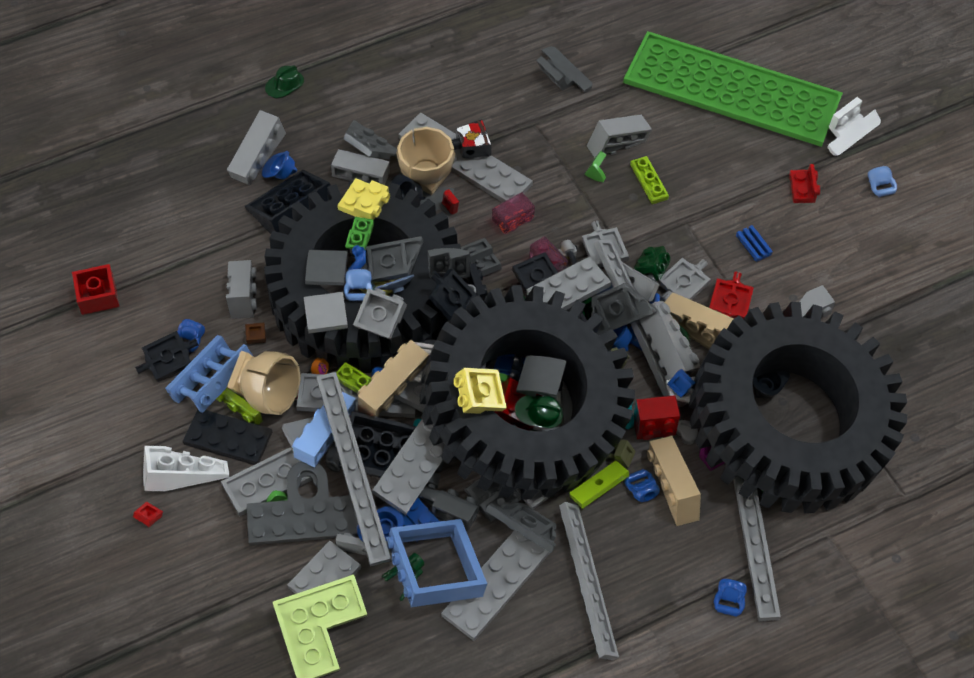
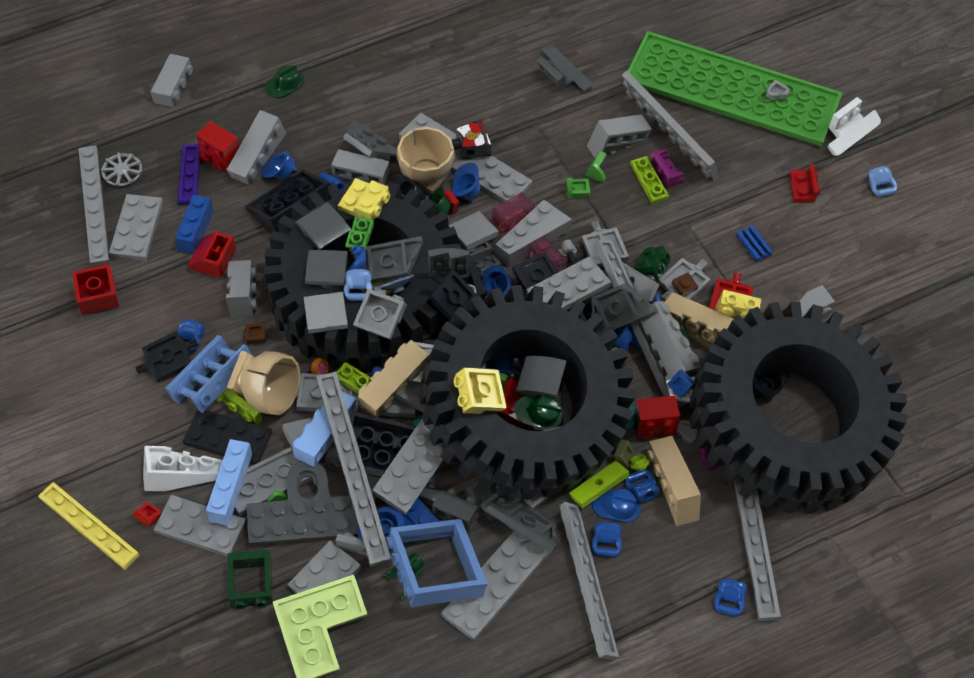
(89, 526): none -> light yellow tile
(94, 206): none -> light grey plate
(121, 169): none -> light grey wheel
(136, 227): none -> light grey plate
(171, 80): none -> light grey brick
(189, 173): none -> dark purple tile
(189, 524): none -> light grey plate
(194, 224): none -> blue brick
(213, 254): none -> red slope
(217, 146): none -> red brick
(229, 482): none -> light blue brick
(248, 560): none -> dark green window
(323, 226): none -> dark grey slope
(333, 180): none -> blue cone
(440, 201): none -> dark green piece
(466, 182): none -> blue piece
(474, 230): none -> light grey tile
(497, 277): none -> blue piece
(540, 222): none -> light grey wedge
(577, 188): none -> bright green tile
(607, 533): none -> blue piece
(617, 505): none -> blue piece
(639, 462): none -> lime plate
(665, 169): none -> magenta hinge
(667, 123): none -> light grey plate
(684, 284): none -> reddish brown plate
(736, 304): none -> light yellow plate
(777, 90): none -> light grey tile

